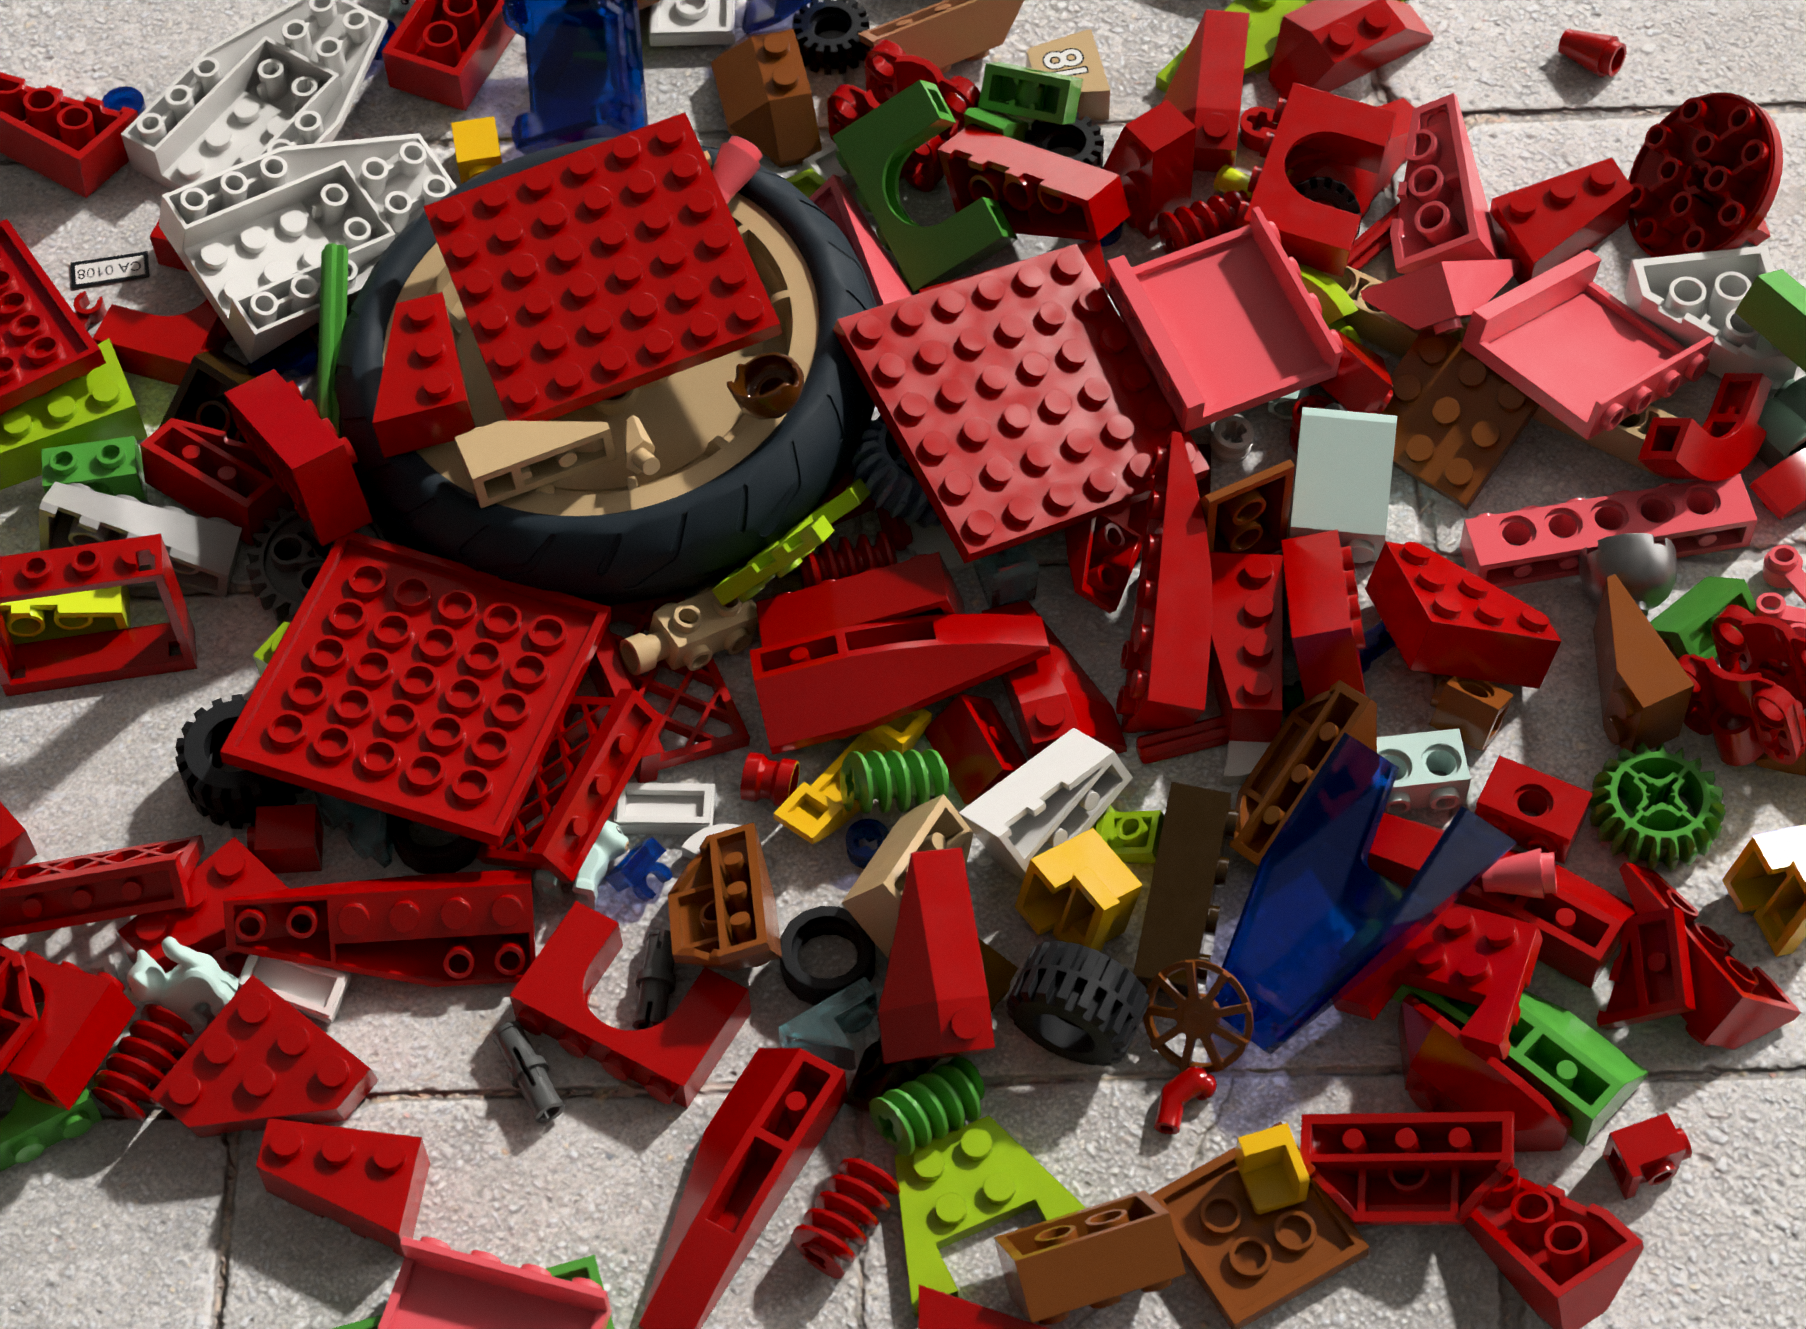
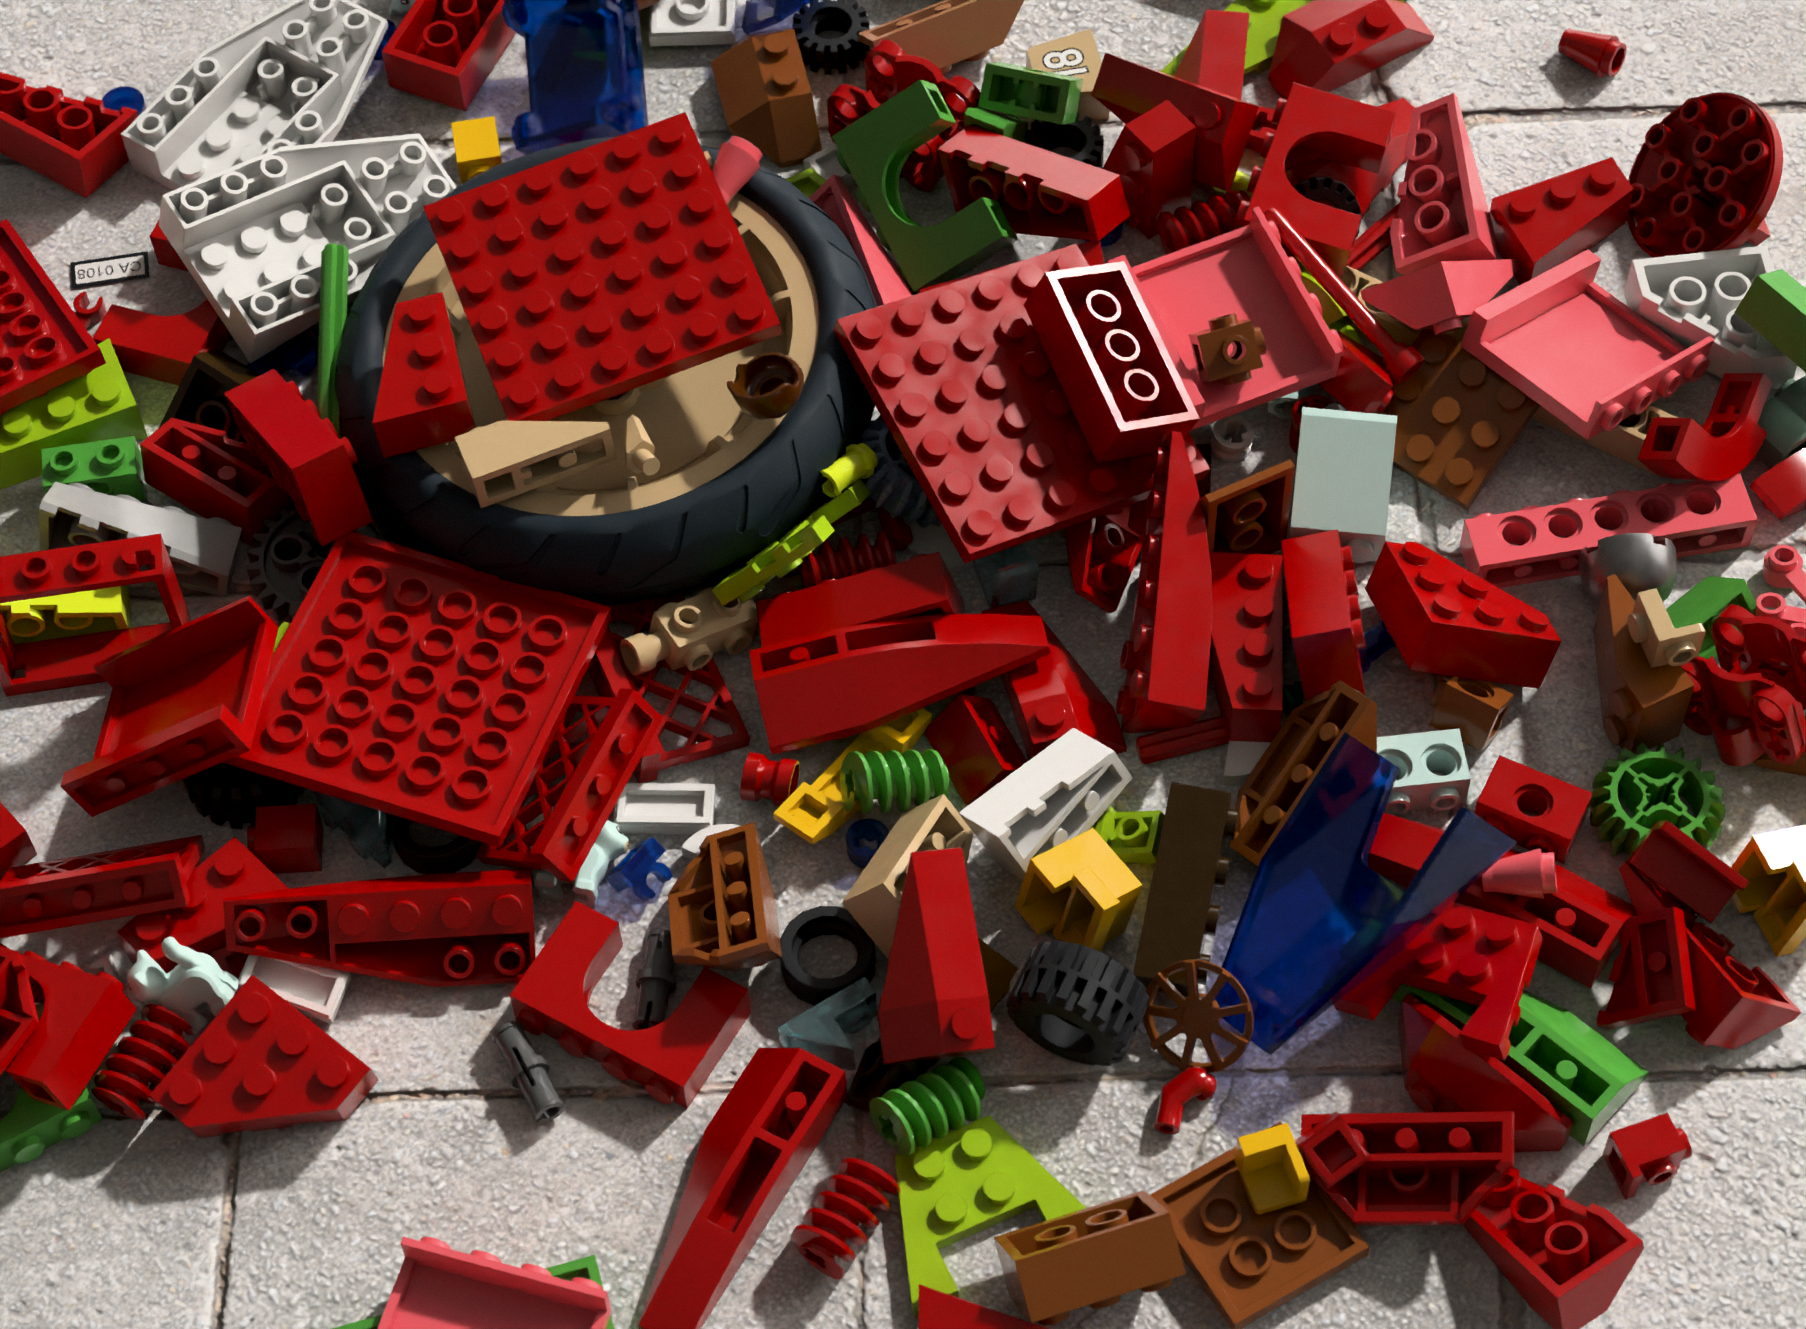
(177, 705): none -> red panel
(347, 1175): red wedge -> none
(855, 464): none -> neon yellow pin
(1110, 360): none -> red brick
(1212, 344): none -> dark orange brick
(1220, 119): none -> red wedge
(1332, 1149): none -> red slope
(1399, 359): none -> red piece
(1657, 635): none -> tan bracket
(1686, 870): none -> red panel

